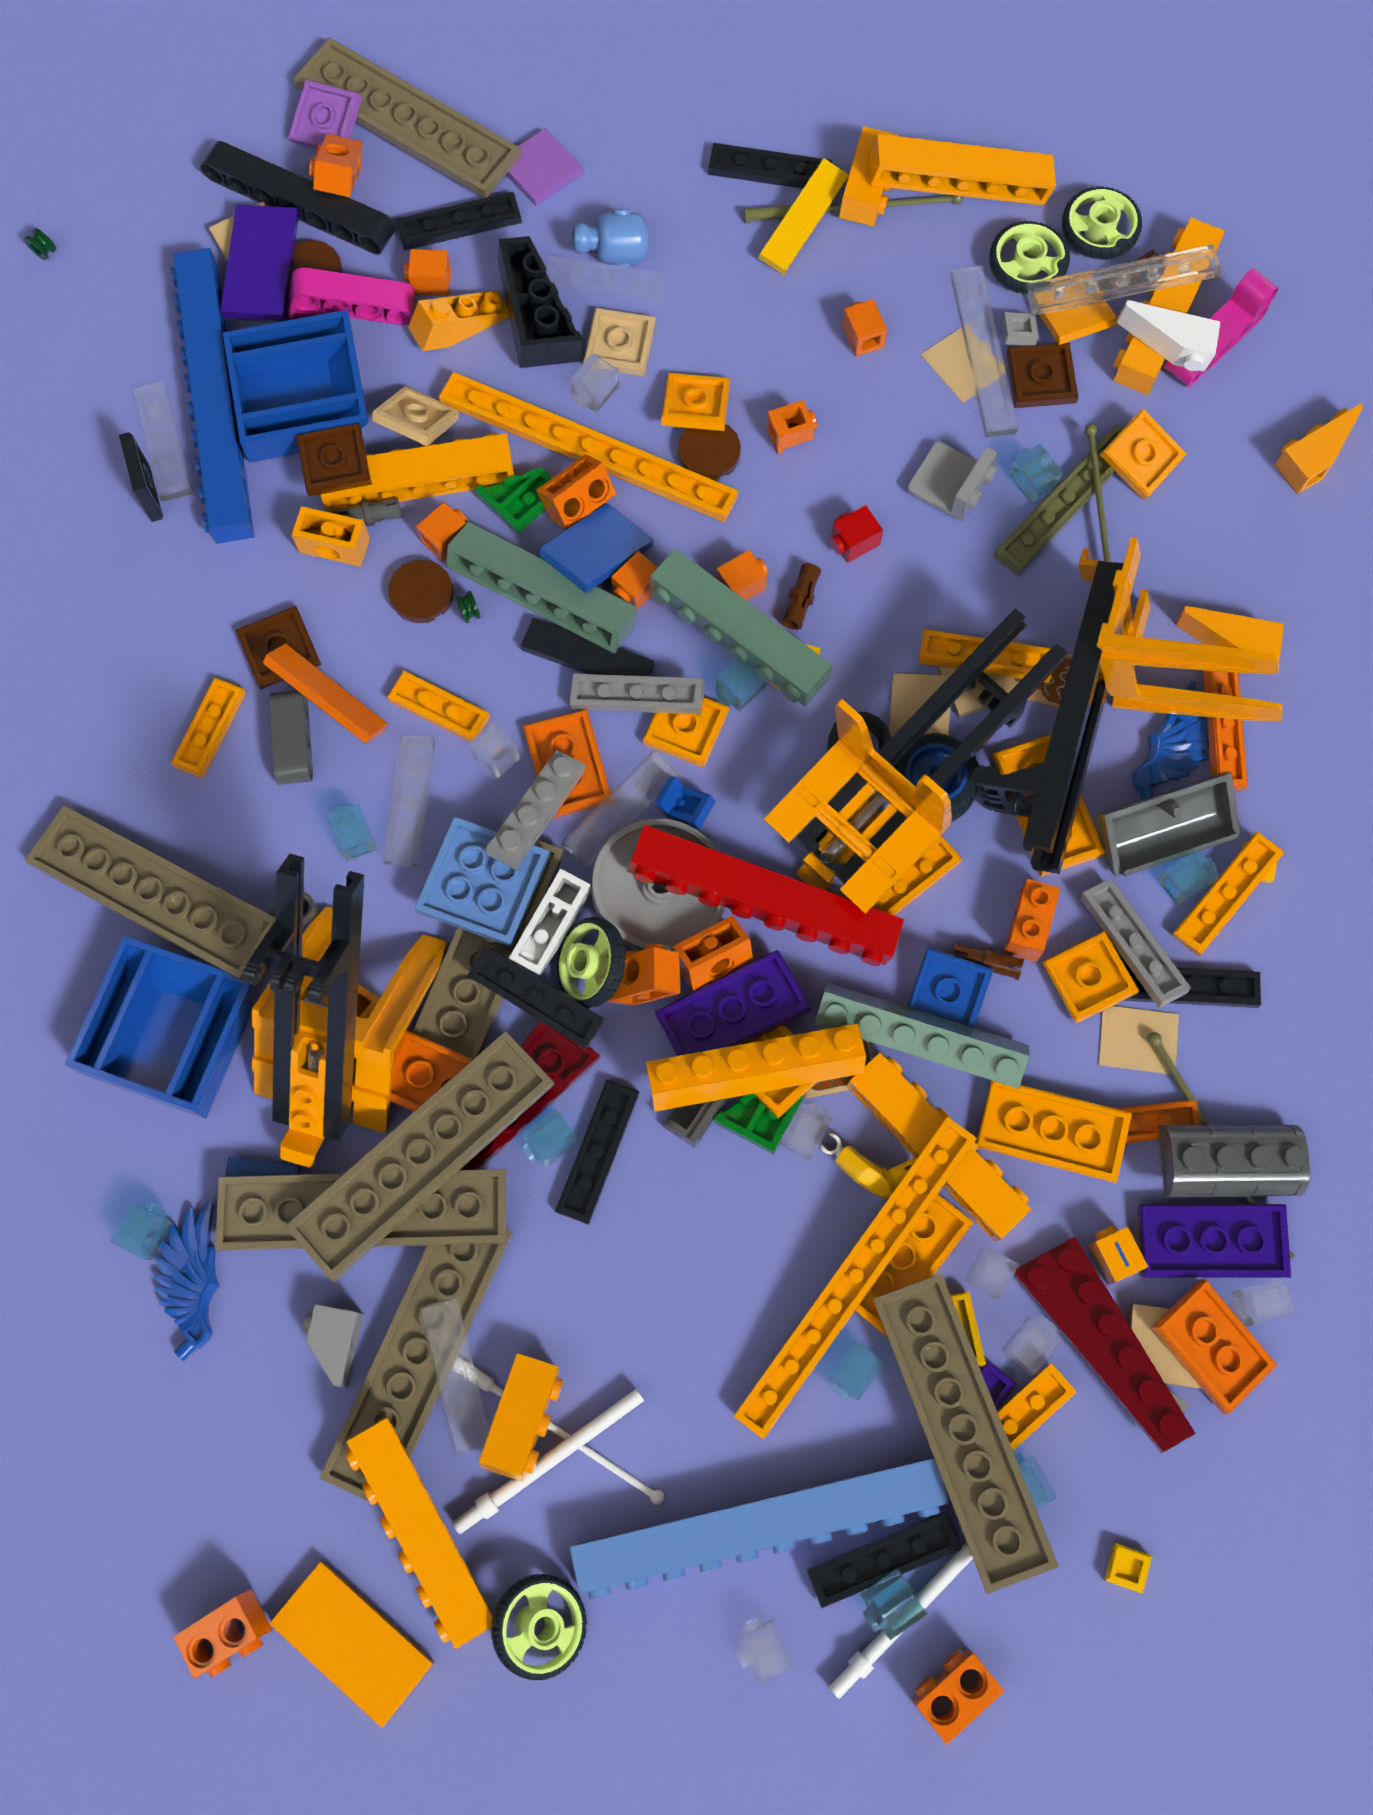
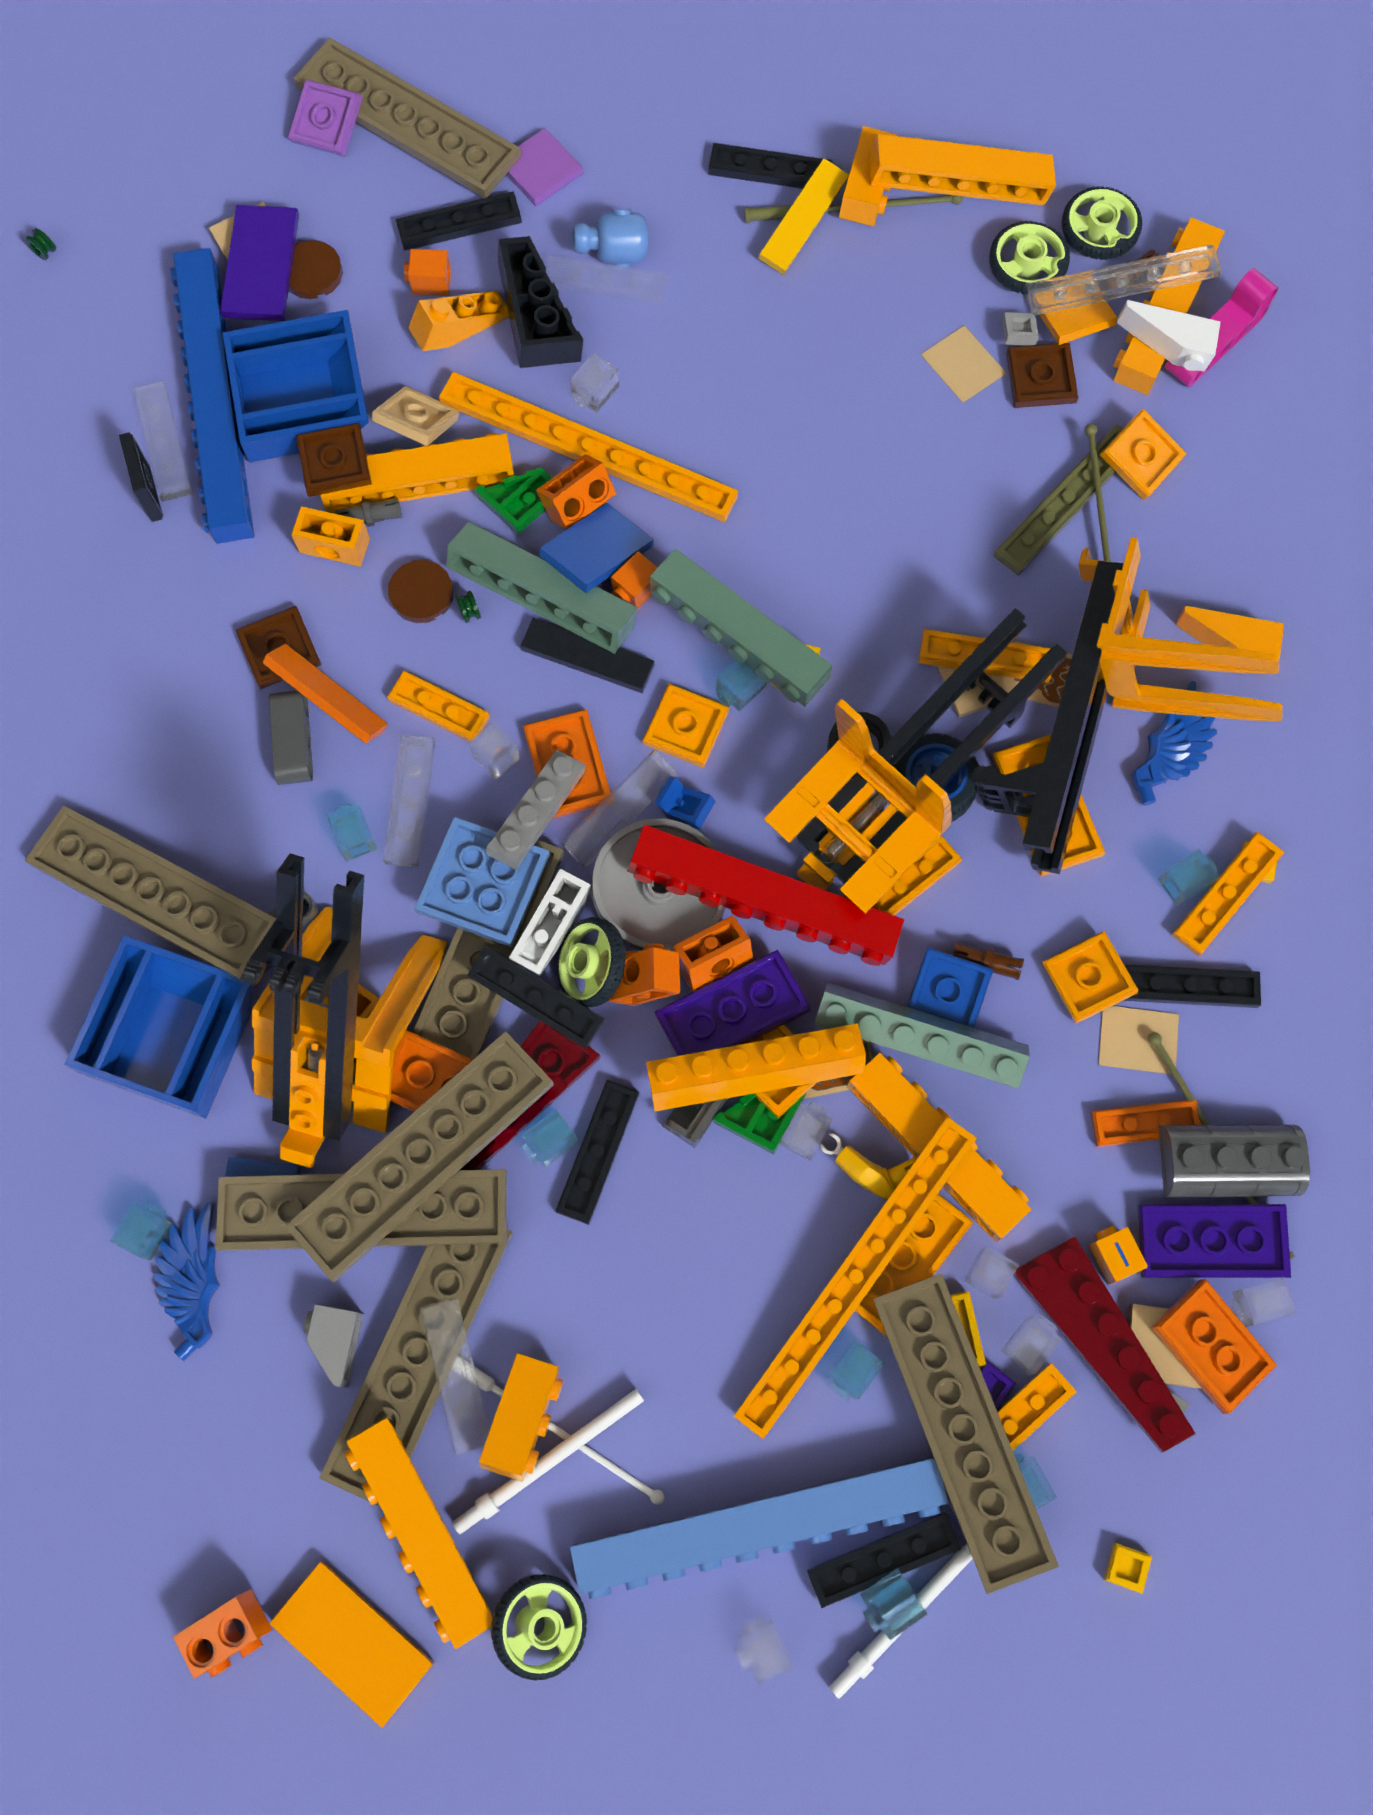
(208, 728): light orange tile -> none
(281, 188): black beam -> none
(336, 165): orange brick -> none
(364, 297): dark pink beam -> none
(440, 528): orange brick -> none
(621, 339): tan tile -> none
(637, 693): light grey plate -> none
(695, 401): light orange tile -> none
(709, 451): reddish brown tile -> none
(744, 575): orange brick -> none
(790, 425): orange brick -> none
(801, 596): reddish brown pin -> none
(855, 533): red brick -> none
(864, 327): orange brick -> none
(909, 694): tan sticker -> none
(952, 479): light grey bracket -> none
(964, 1704): orange brick -> none
(984, 352): clear tile -> none
(1032, 920): orange brick -> none
(1035, 473): clear light blue brick -> none
(1054, 1130): light orange tile -> none
(1135, 943): light grey plate -> none
(1169, 825): dark grey container -> none
(1224, 734): orange tile -> none
(1310, 458): light orange slope -> none

